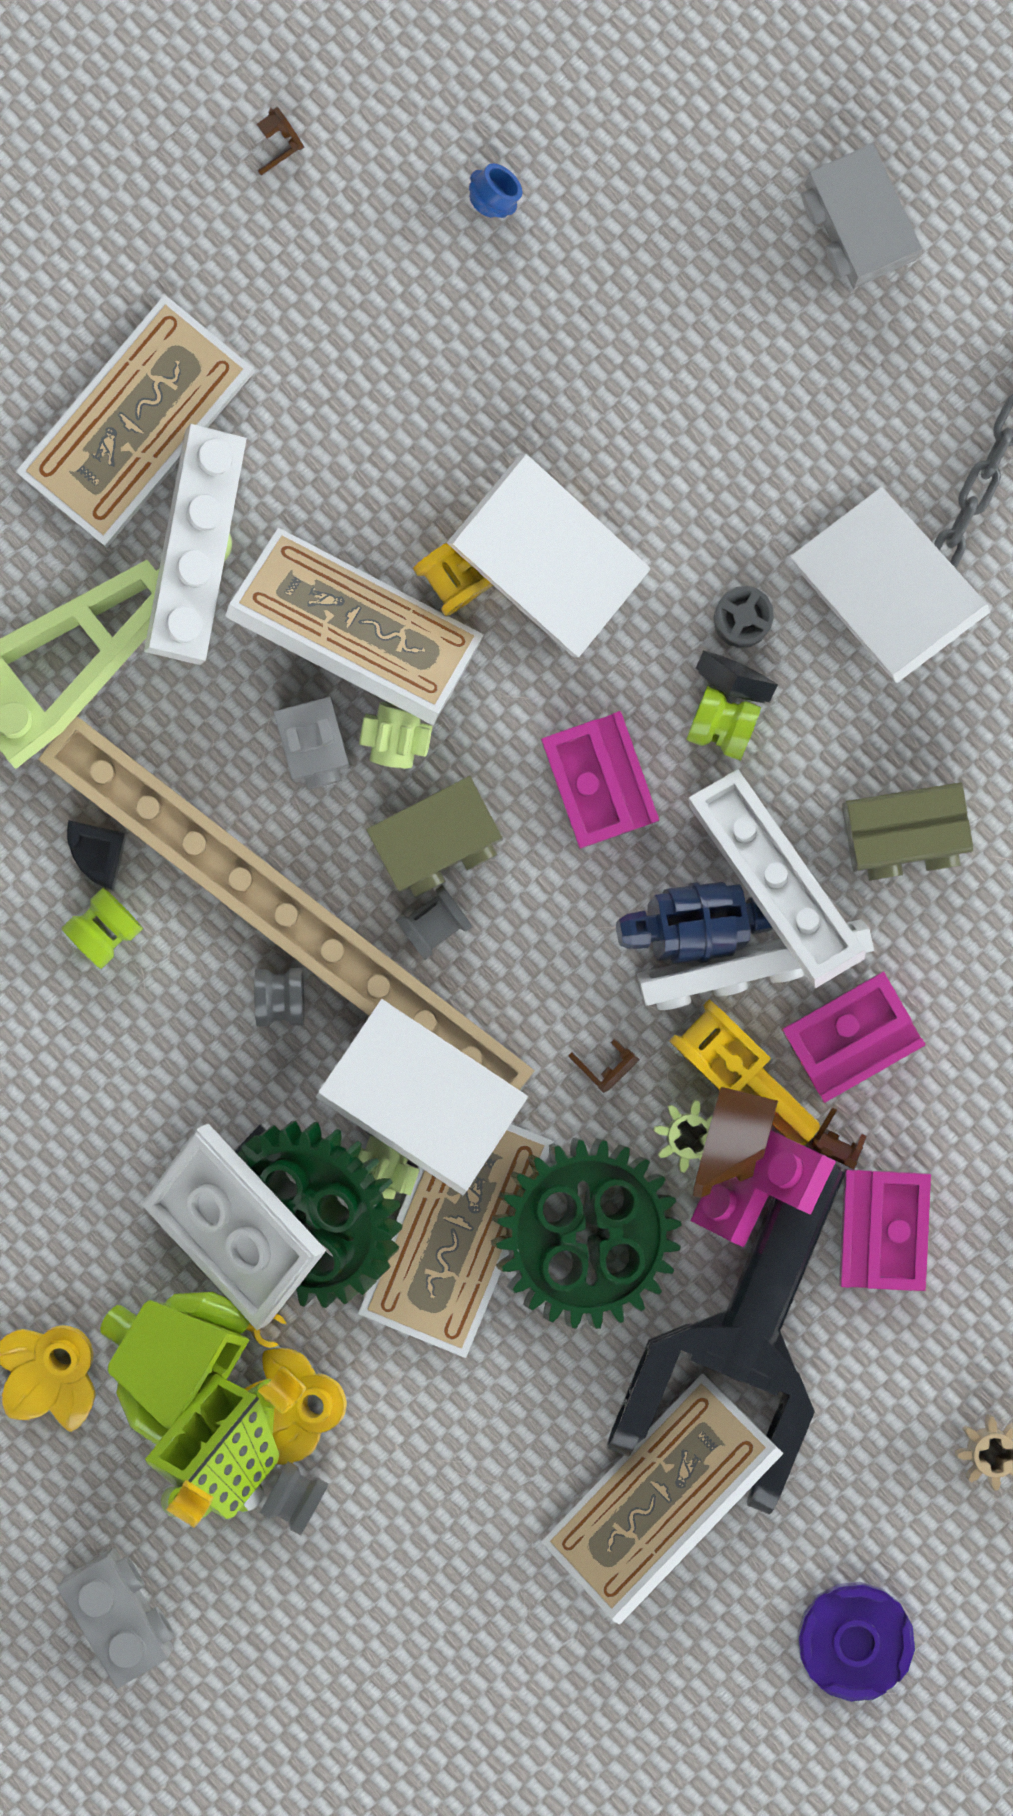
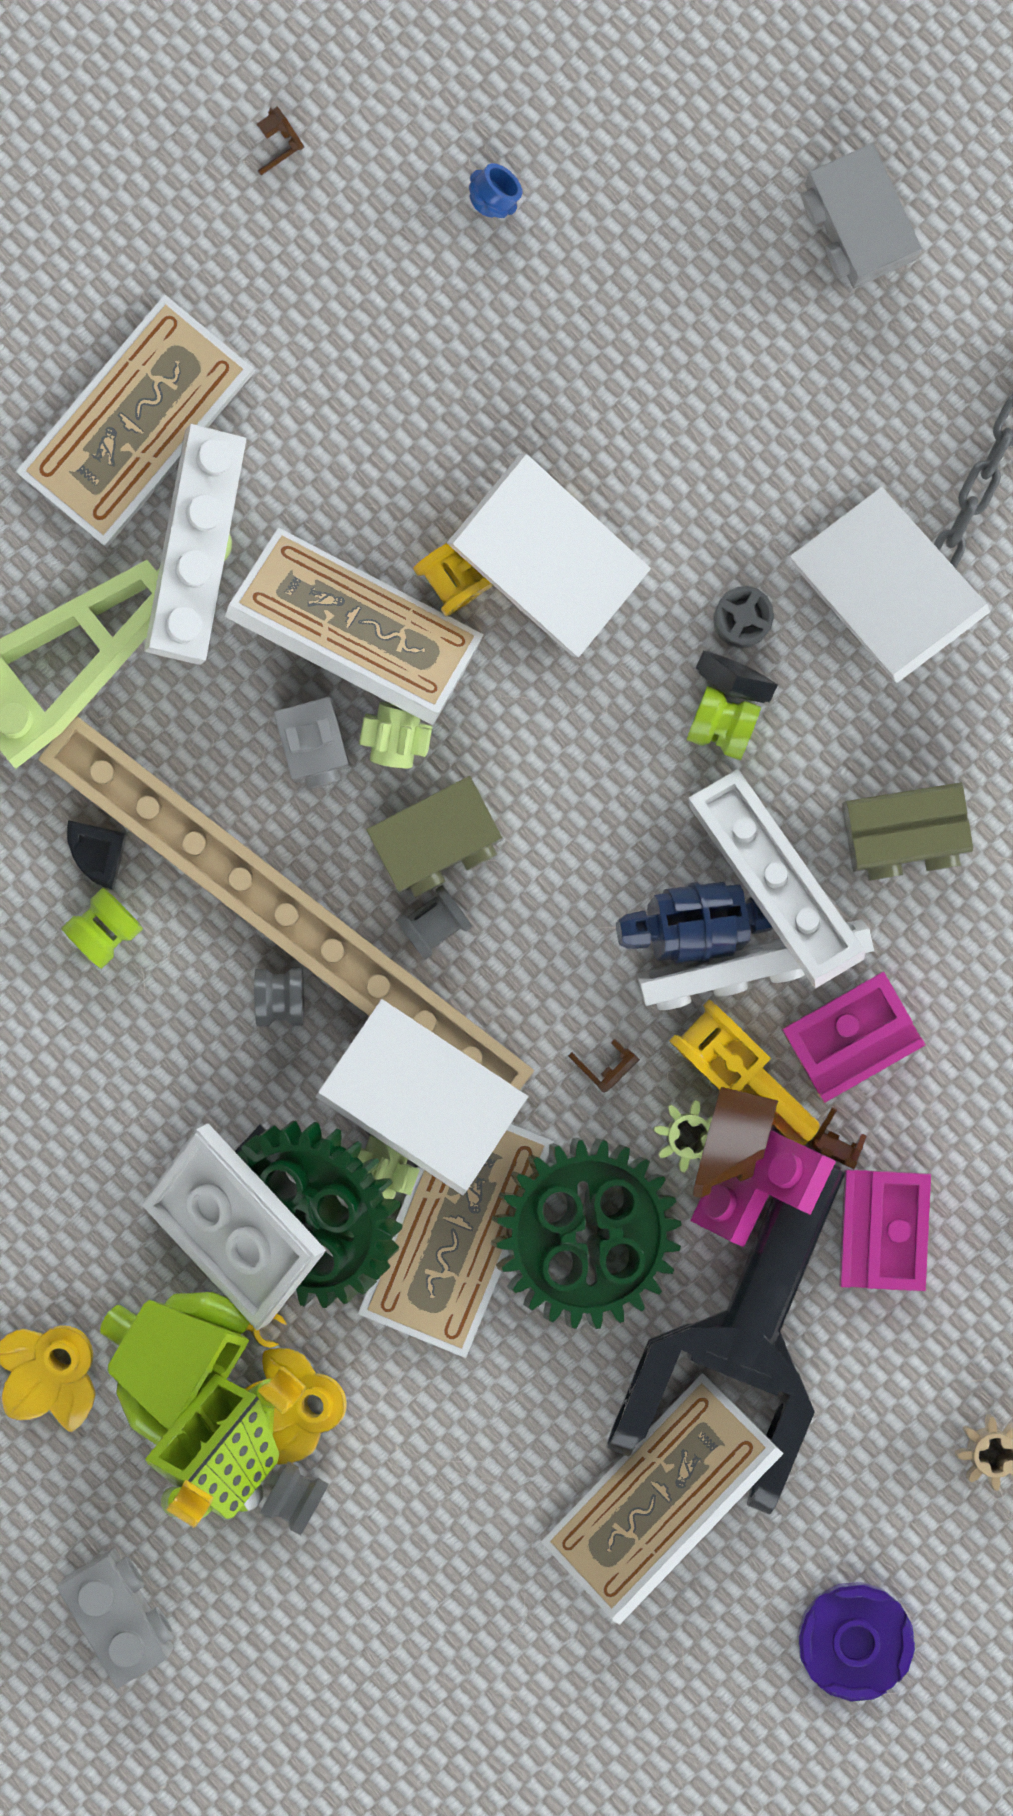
(600, 779): dark pink plate -> none

